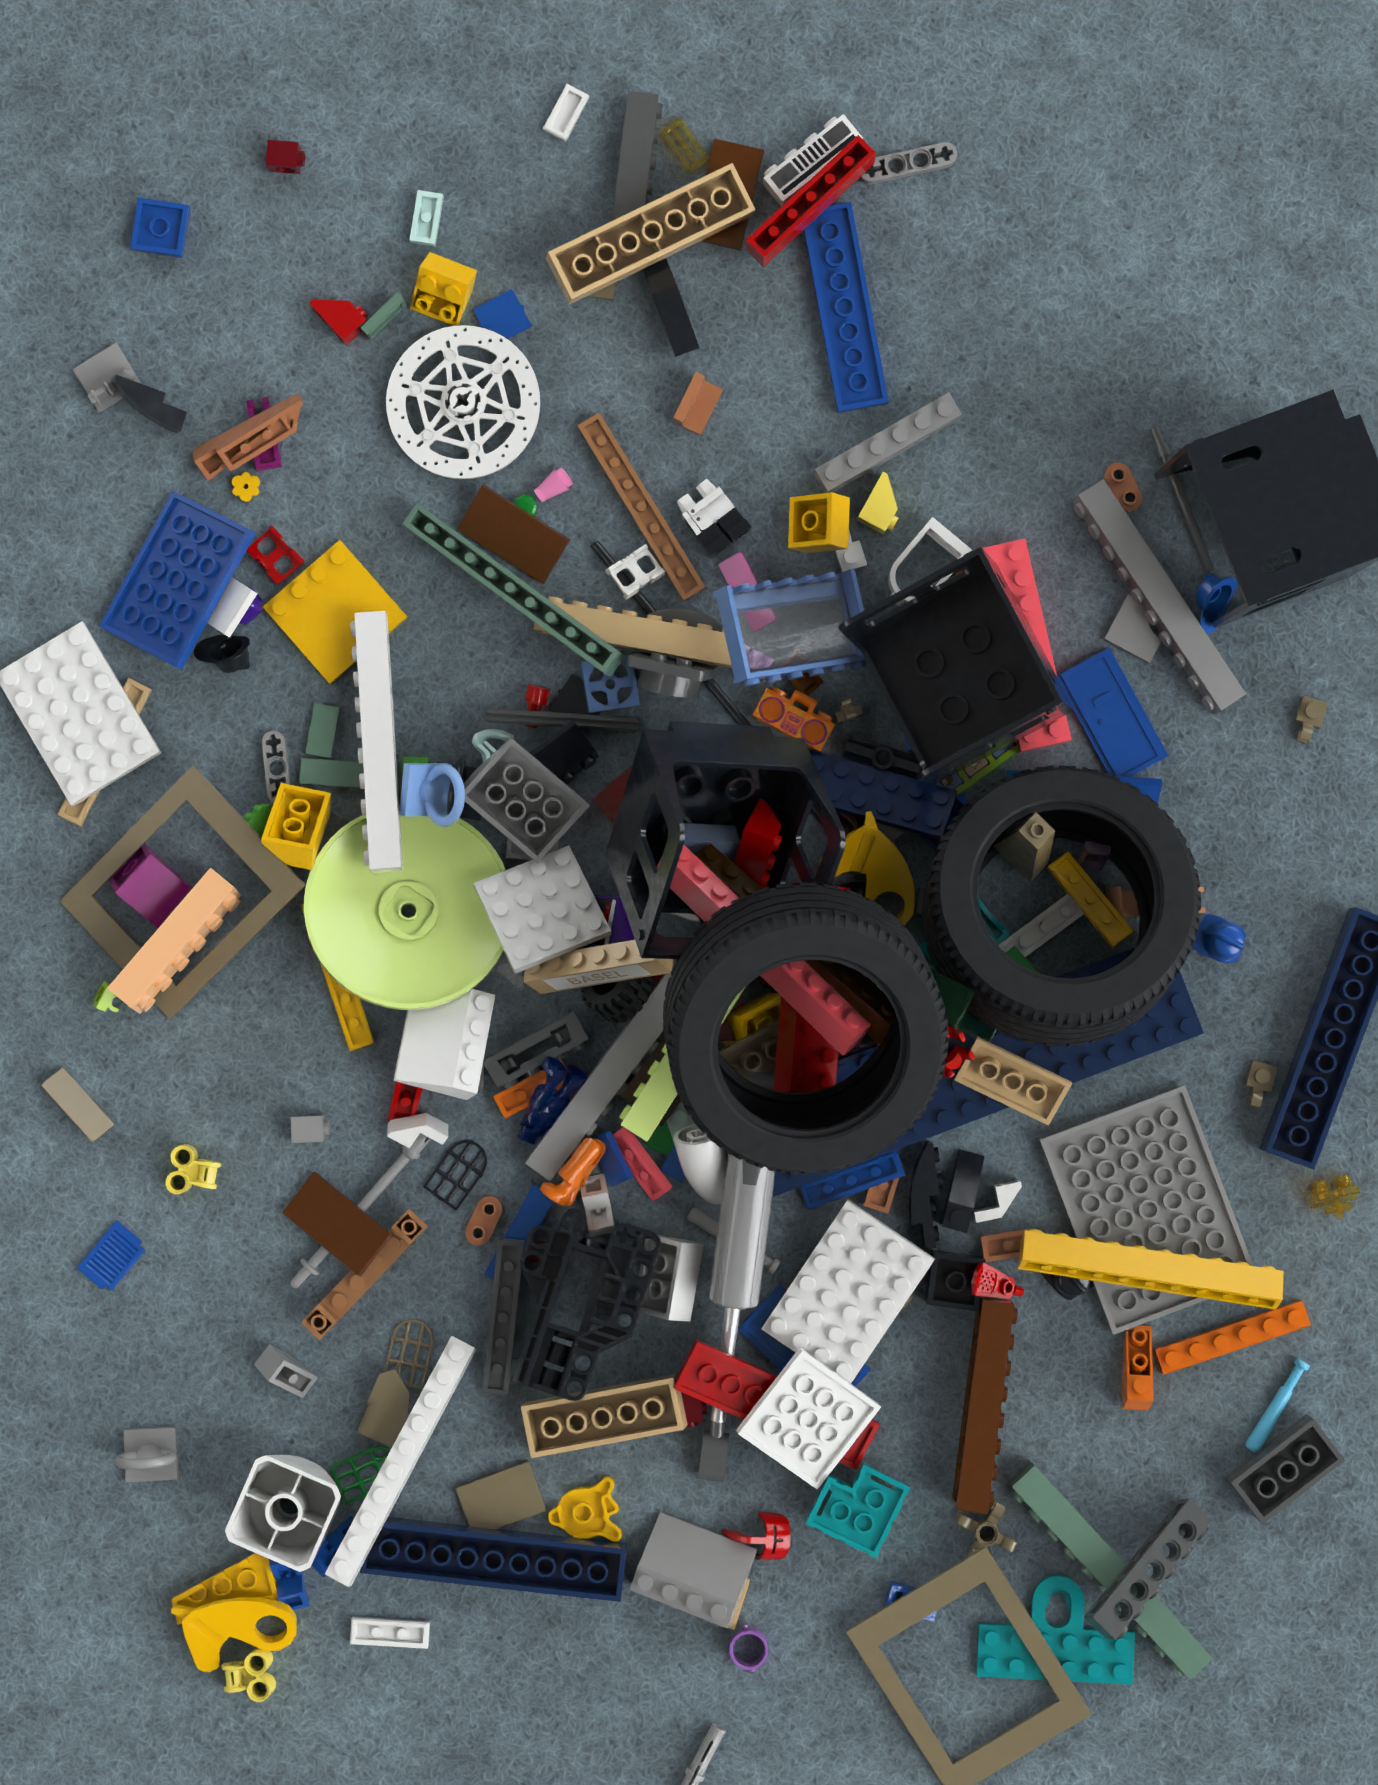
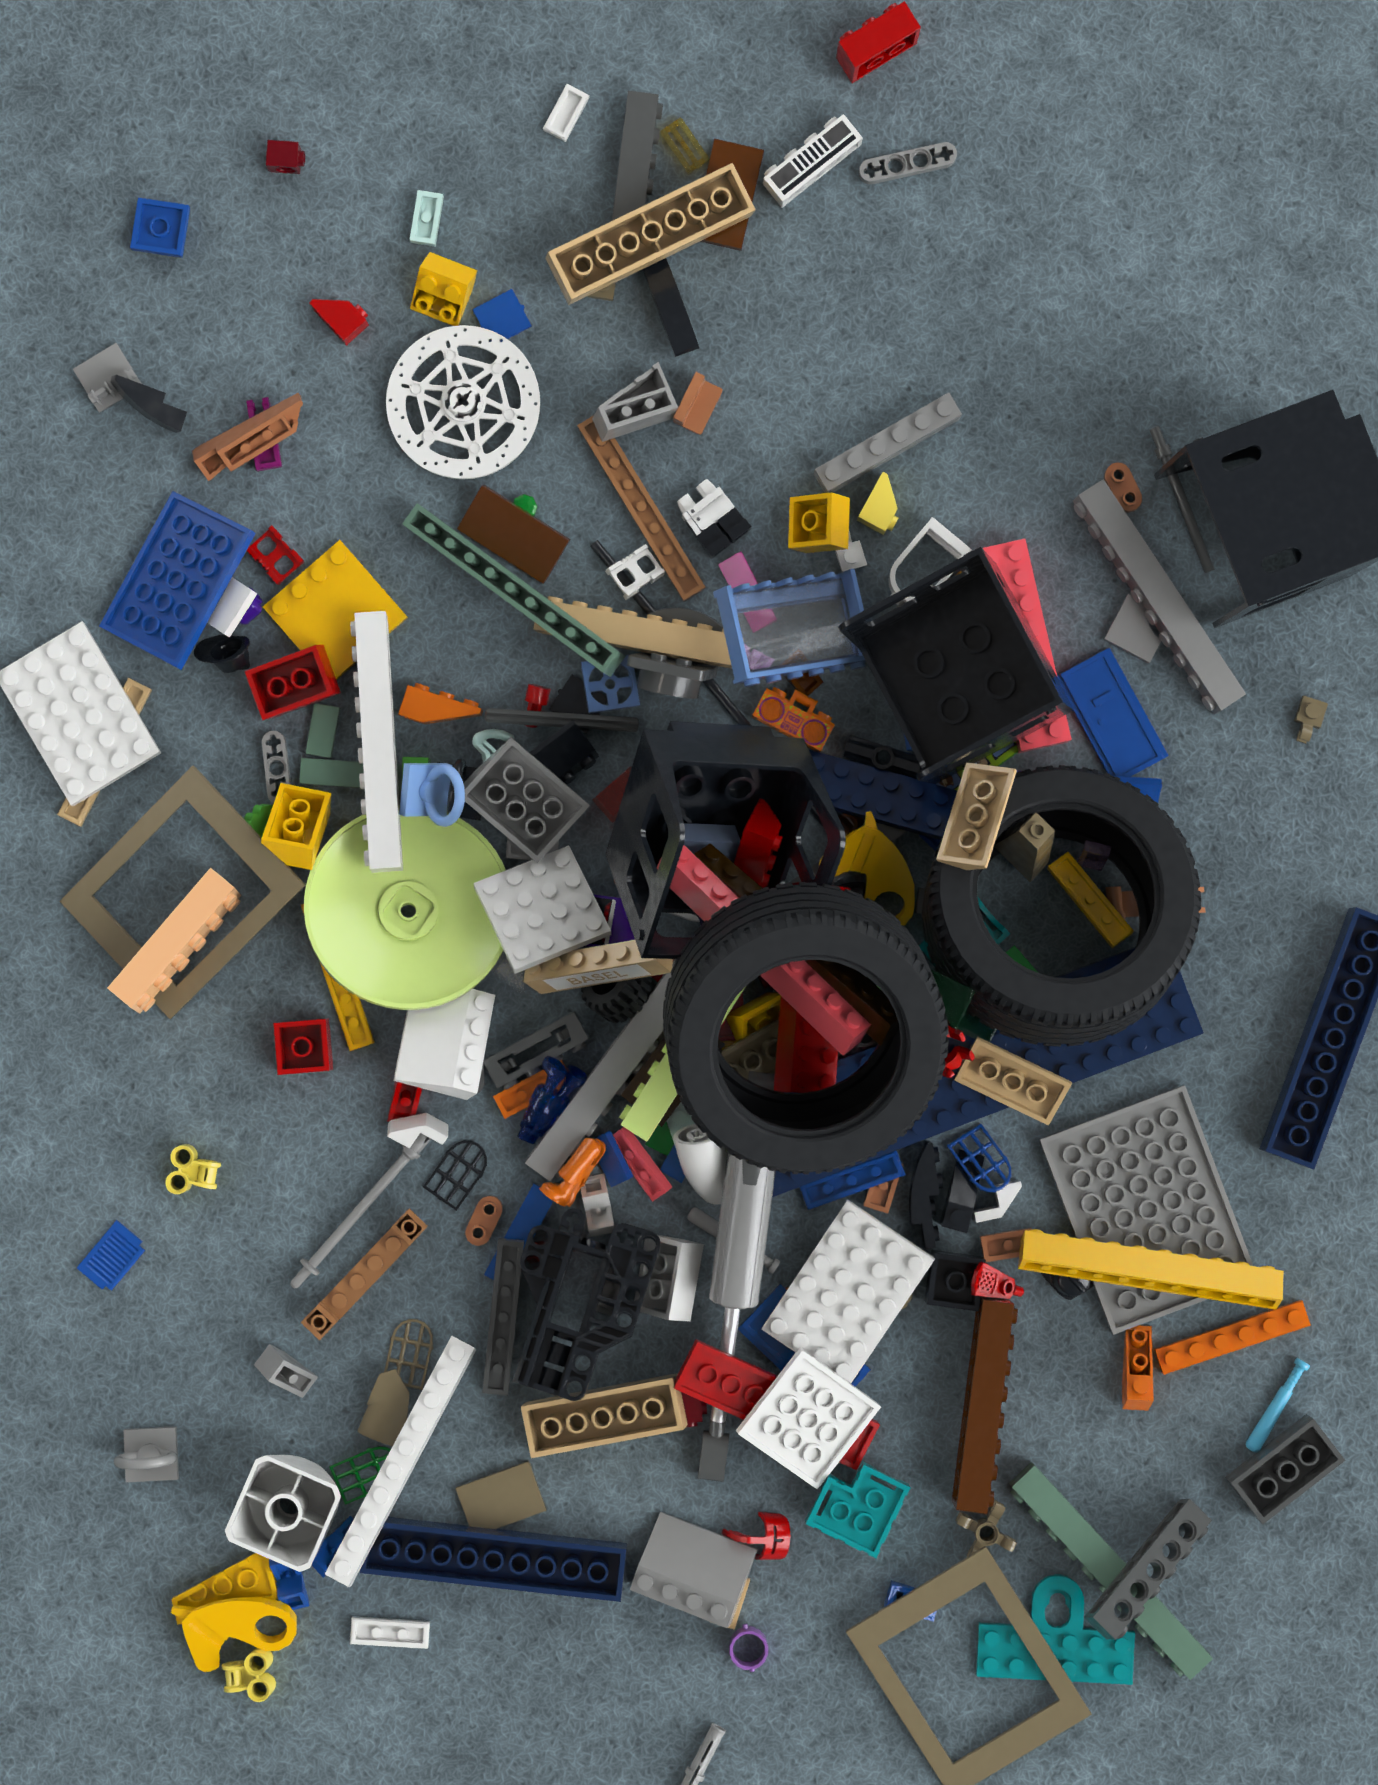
(77, 1104): slope -> none
(104, 998): lime tile -> none
(150, 885): magenta slope -> none
(245, 479): yellow plant -> none
(292, 682): none -> red brick
(303, 1046): none -> red brick
(309, 1128): light grey brick -> none
(337, 1223): reddish brown tile -> none
(383, 316): sand green tile -> none
(431, 708): none -> orange slope
(555, 484): bright pink cone -> none
(586, 1511): yellow tile -> none
(637, 406): none -> light grey wedge
(810, 201): red brick -> none
(845, 310): blue plate -> none
(847, 711): dark tan plate -> none
(877, 41): none -> red brick
(976, 816): none -> tan slope
(982, 1149): none -> blue window
(1043, 926): white plate -> none
(1214, 598): blue piece -> none
(1219, 939): blue piece -> none
(1260, 1079): dark tan plate -> none
(1345, 1192): clear yellow hips -> none

